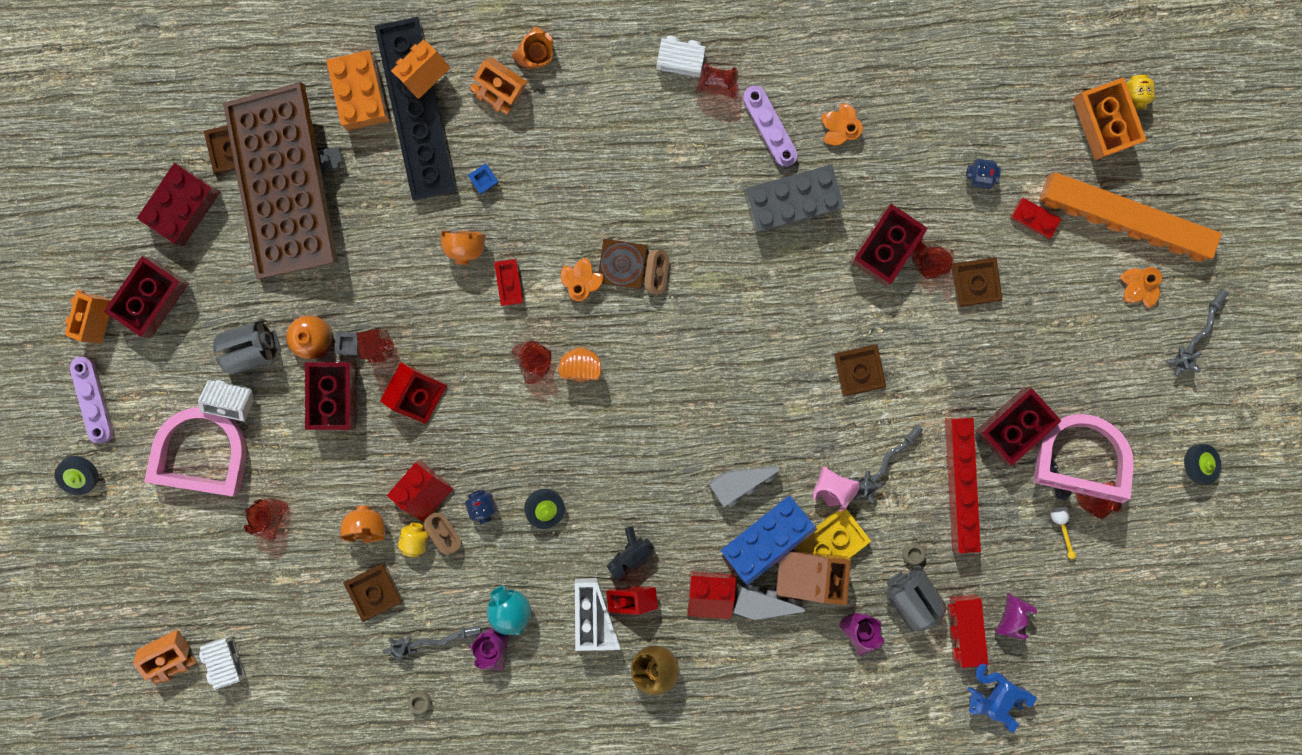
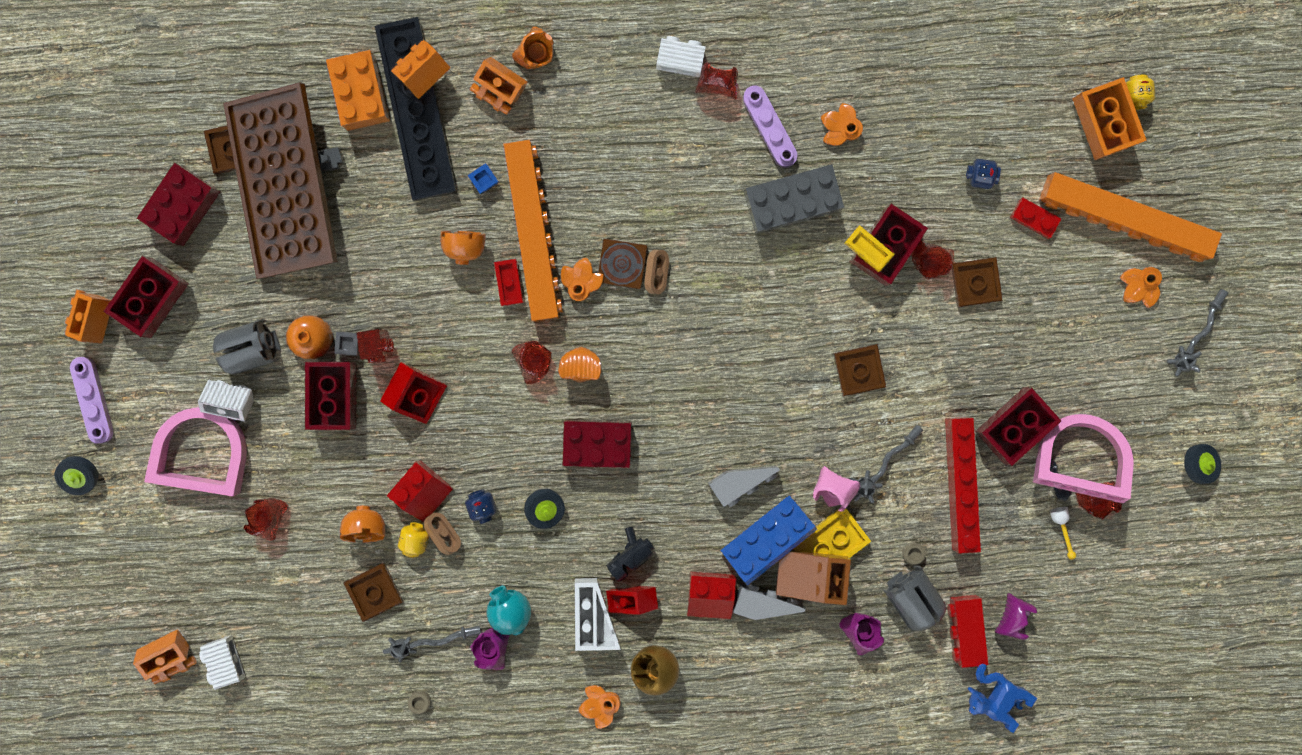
(531, 230): none -> orange brick
(596, 444): none -> dark red brick
(596, 707): none -> orange plate
(869, 248): none -> yellow tile

